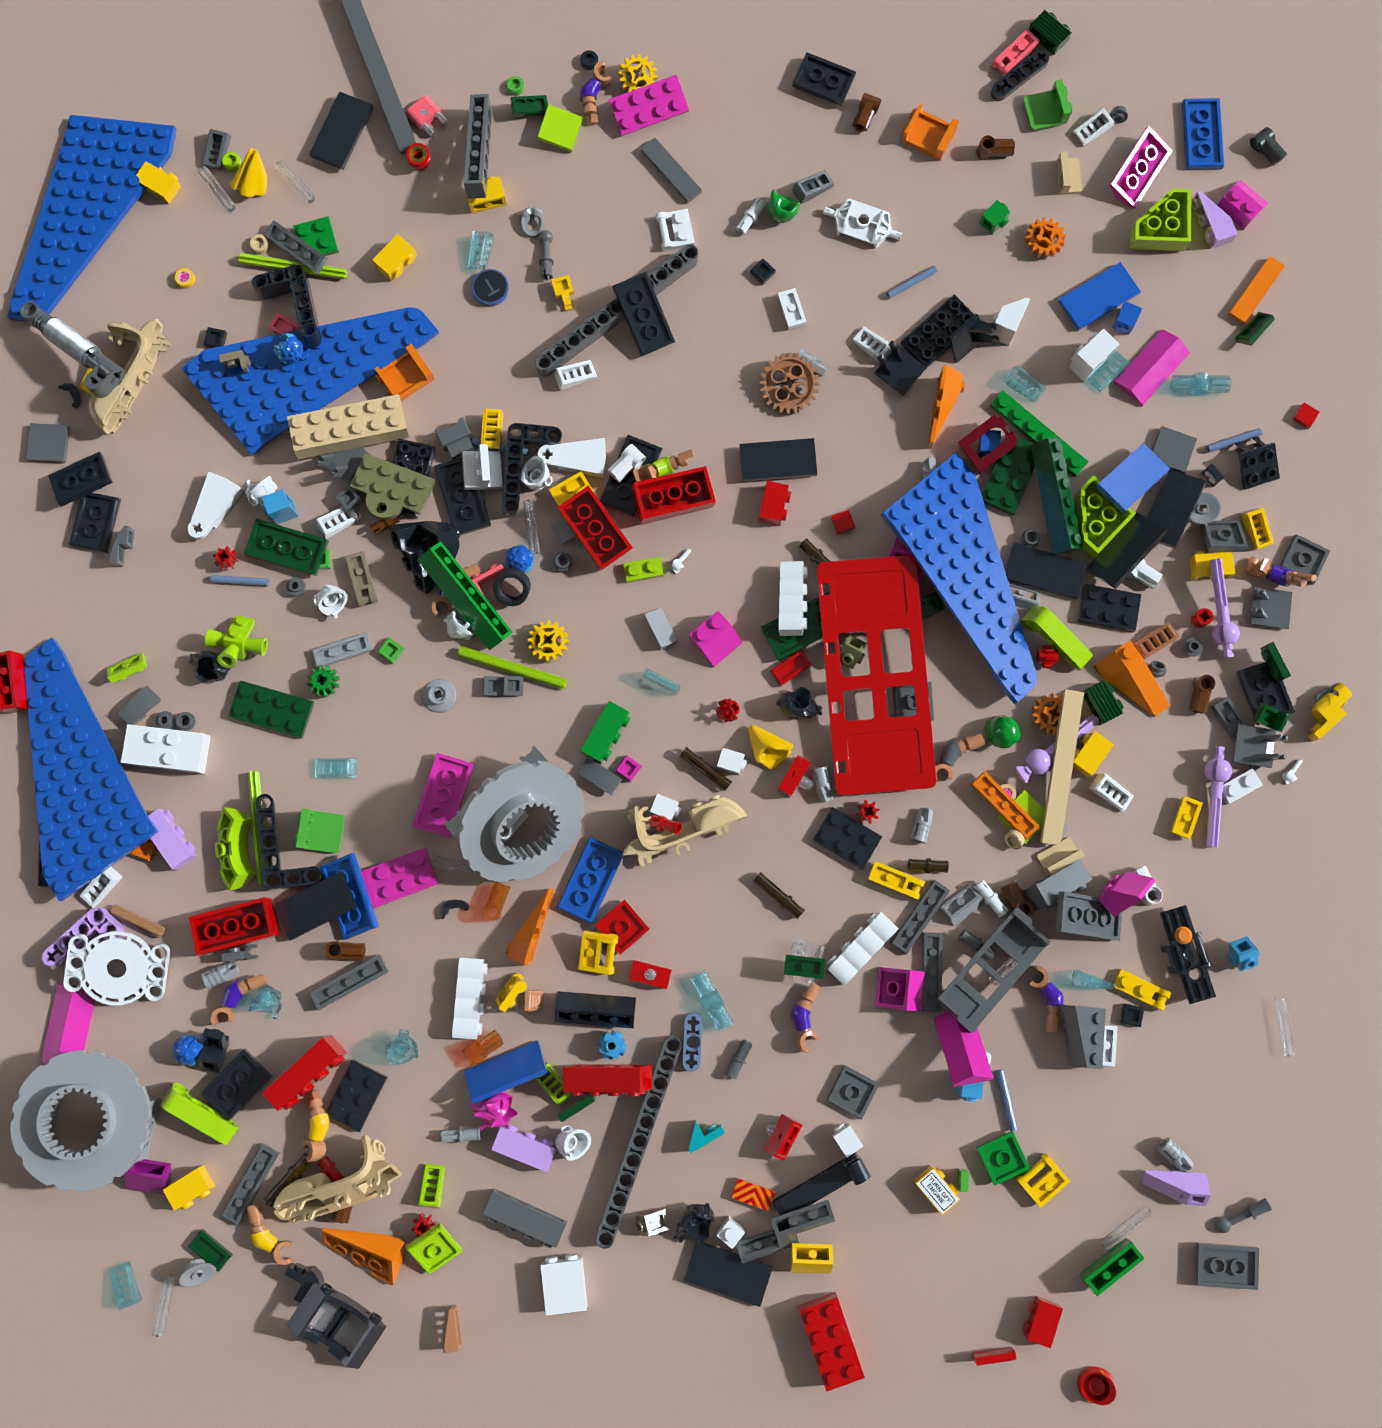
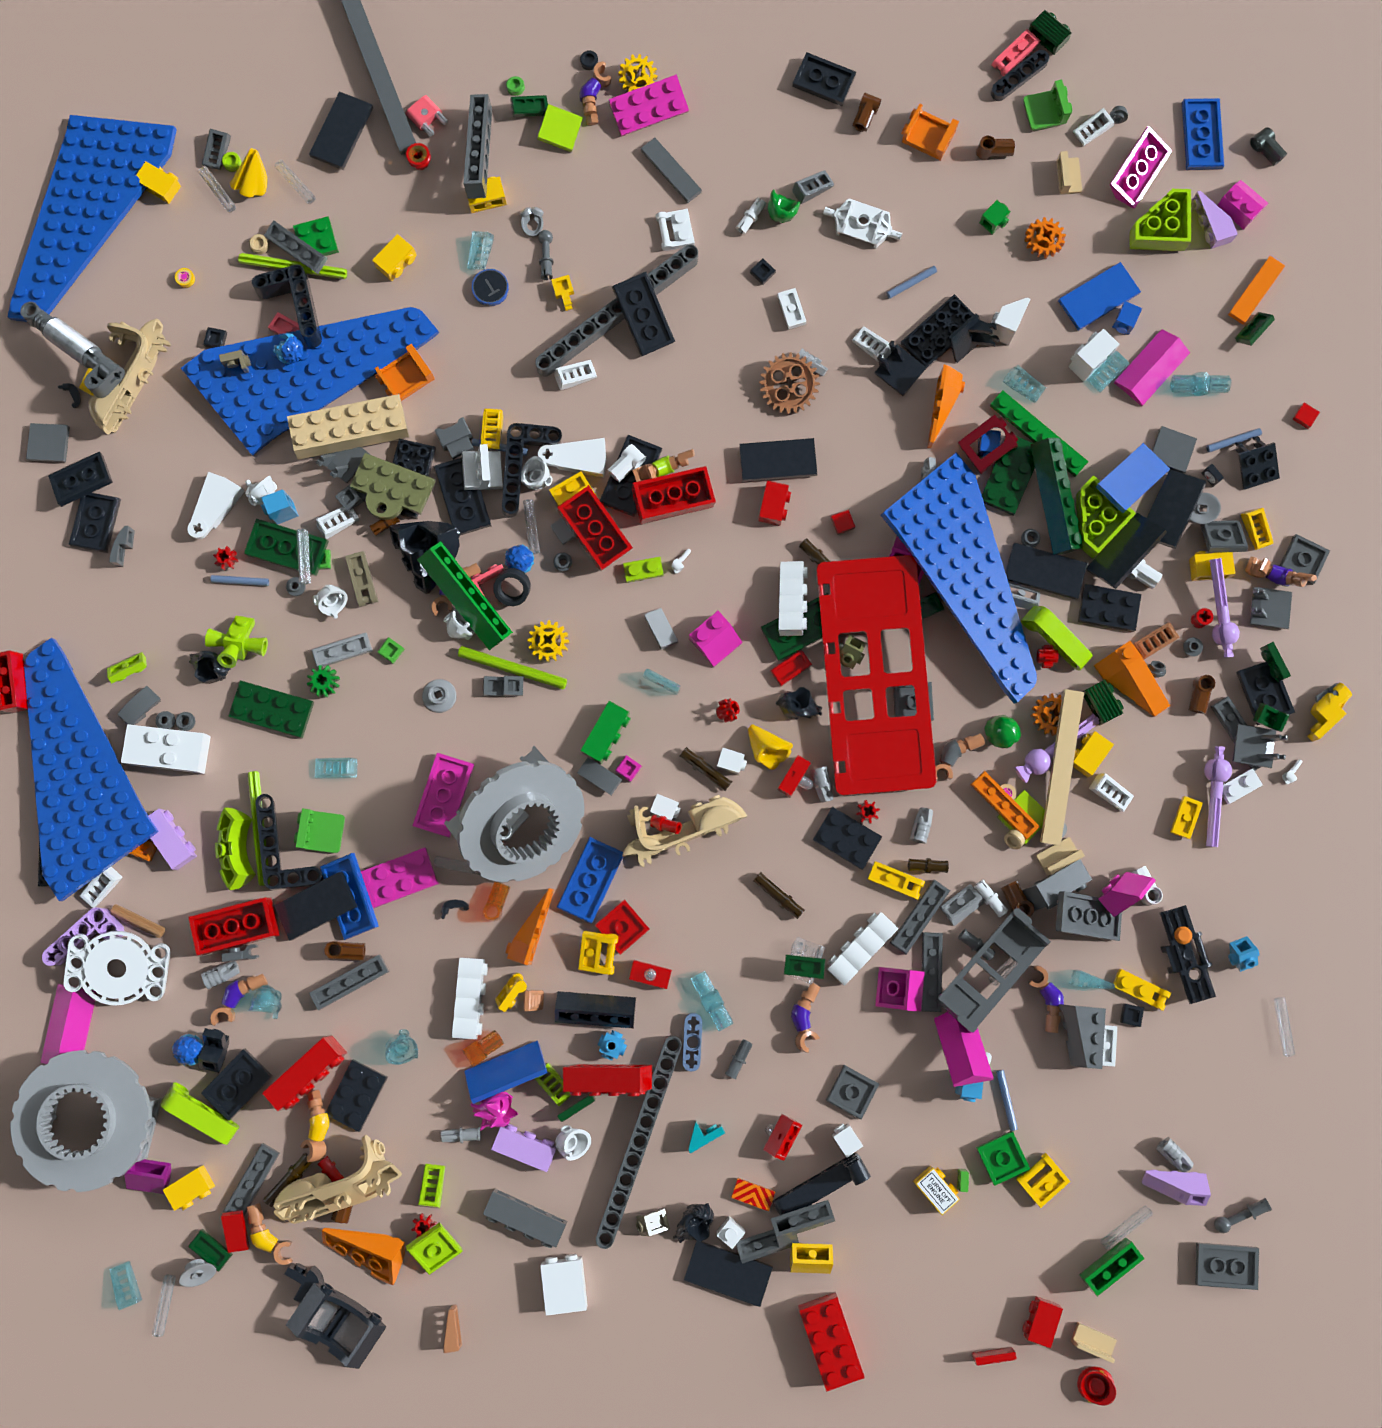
(235, 1231): none -> red tile
(303, 556): none -> clear axle
(1093, 1342): none -> tan panel

